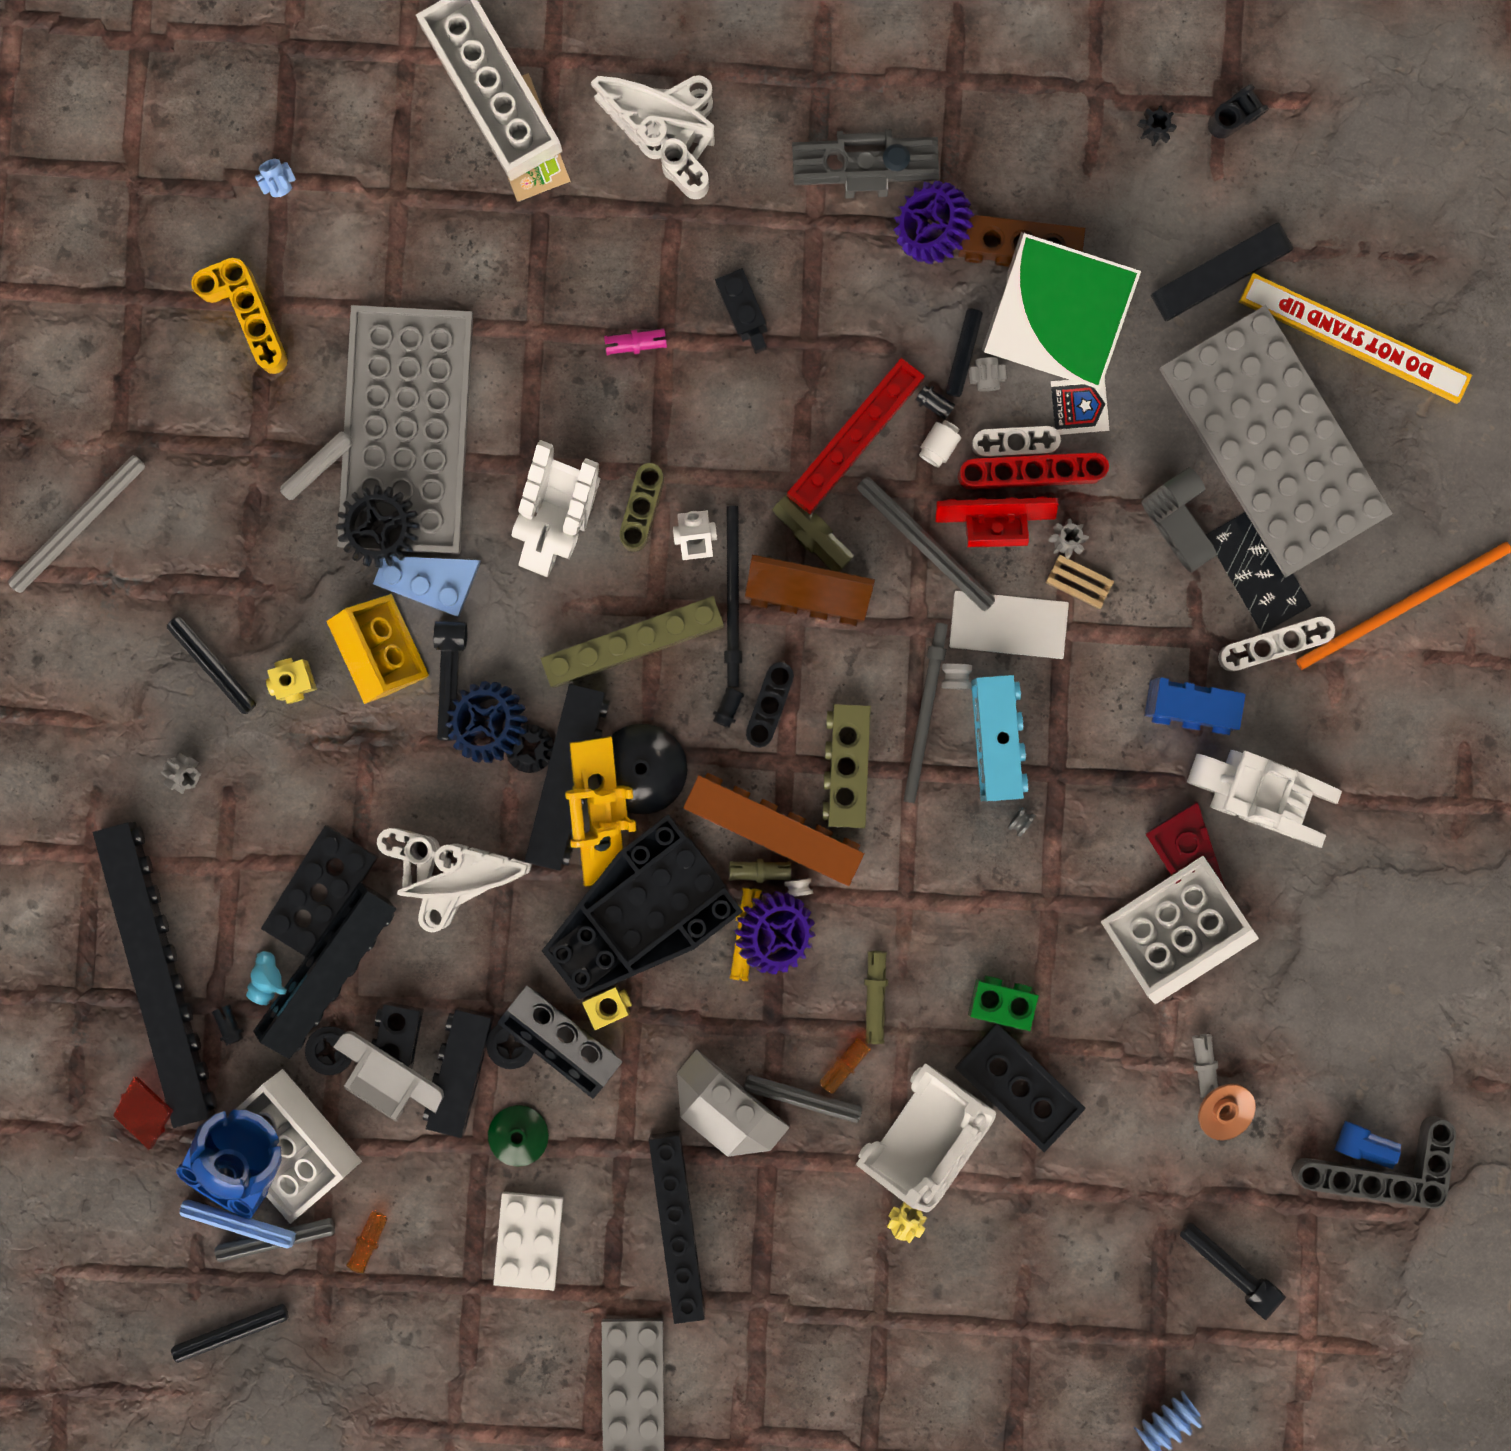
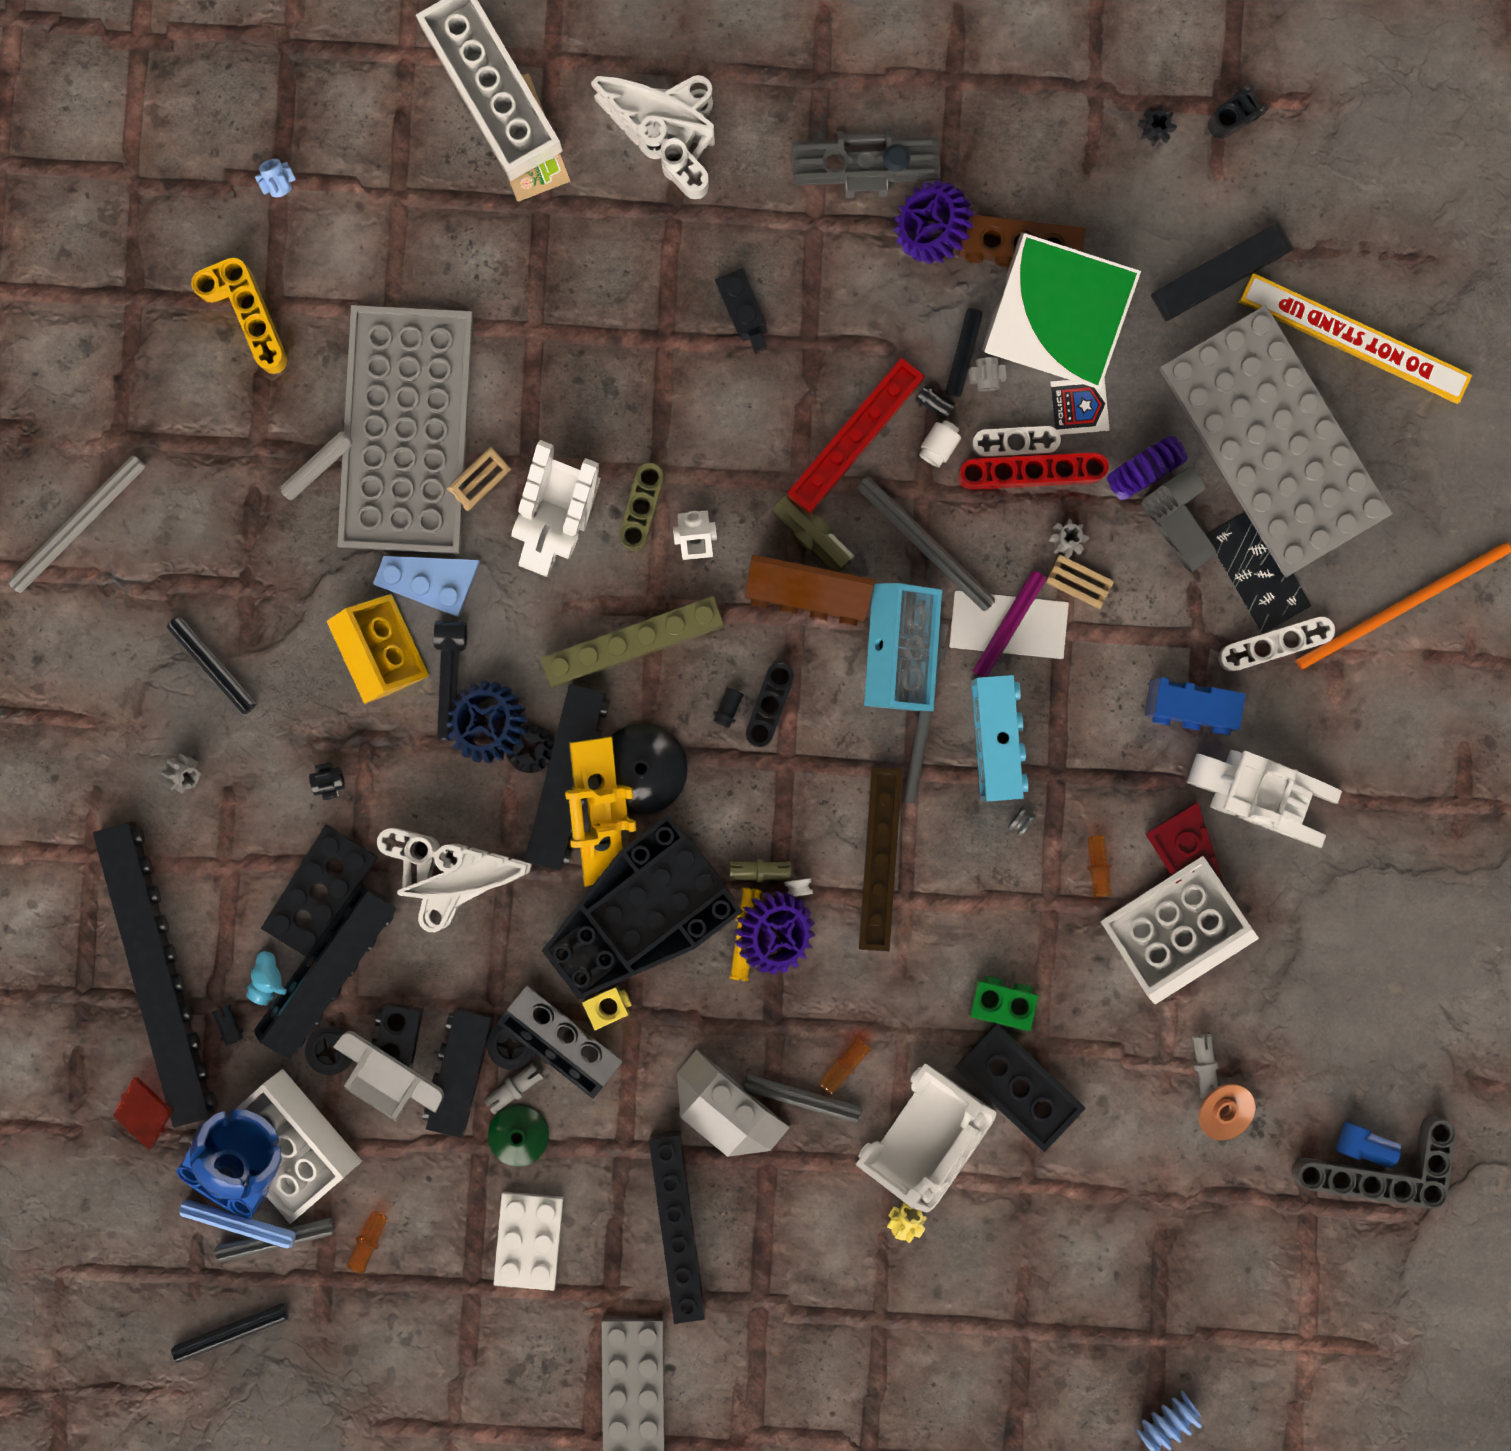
(301, 680): light yellow brick -> none
(327, 781): none -> black gear
(365, 530): black gear -> none
(460, 496): none -> tan tile
(513, 1088): none -> light grey pin
(635, 341): dark pink pin -> none
(732, 656): black bar -> none
(773, 830): dark orange brick -> none
(858, 719): olive brick -> none
(875, 1005): olive pin -> none
(880, 859): none -> dark brown plate
(903, 647): none -> medium azure brick
(957, 676): light grey wheel -> none
(996, 520): red bracket -> none
(1009, 624): none -> magenta axle
(1099, 867): none -> clear orange axle
(1147, 467): none -> dark purple gear
(1260, 1294): black axle -> none

